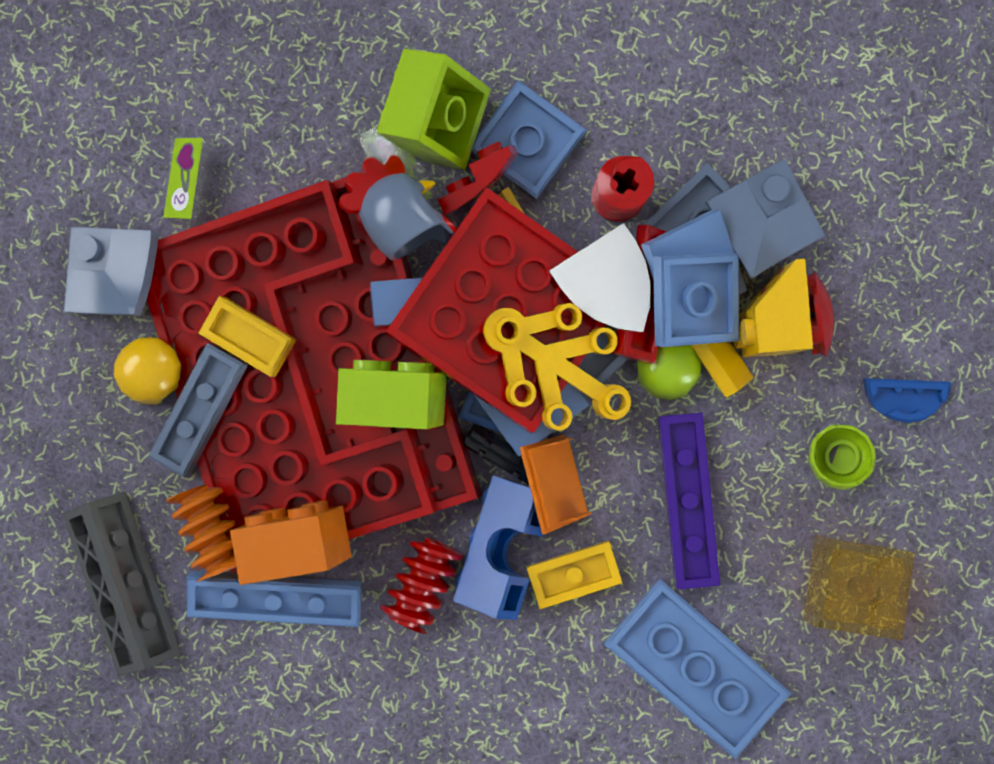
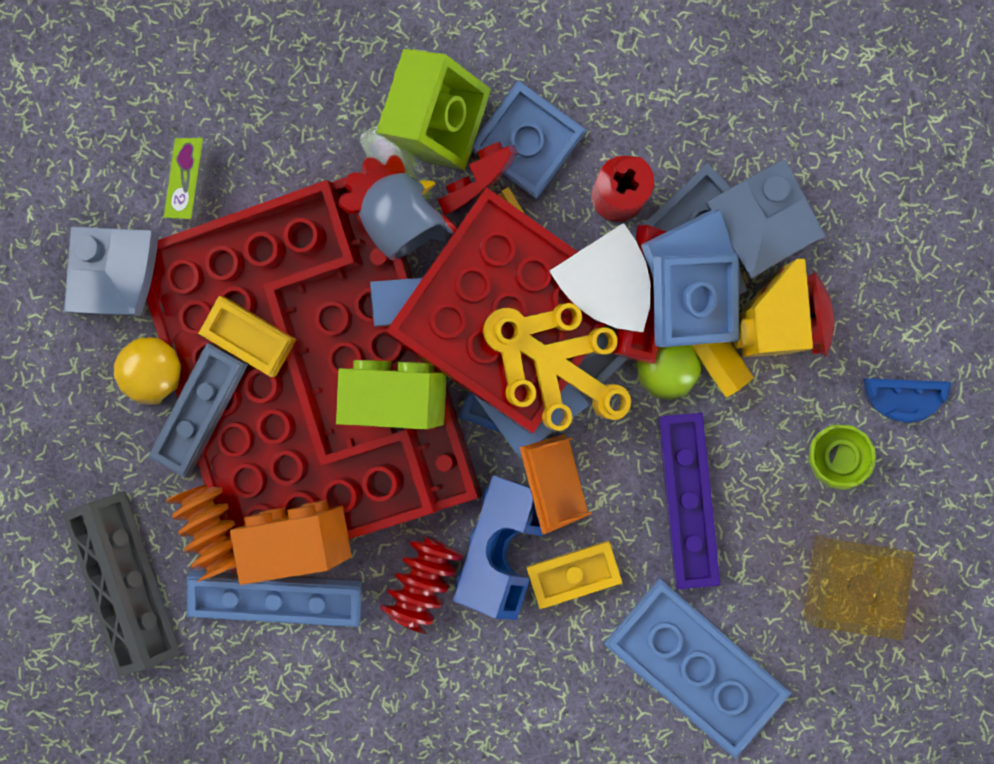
(495, 451): black axle -> none

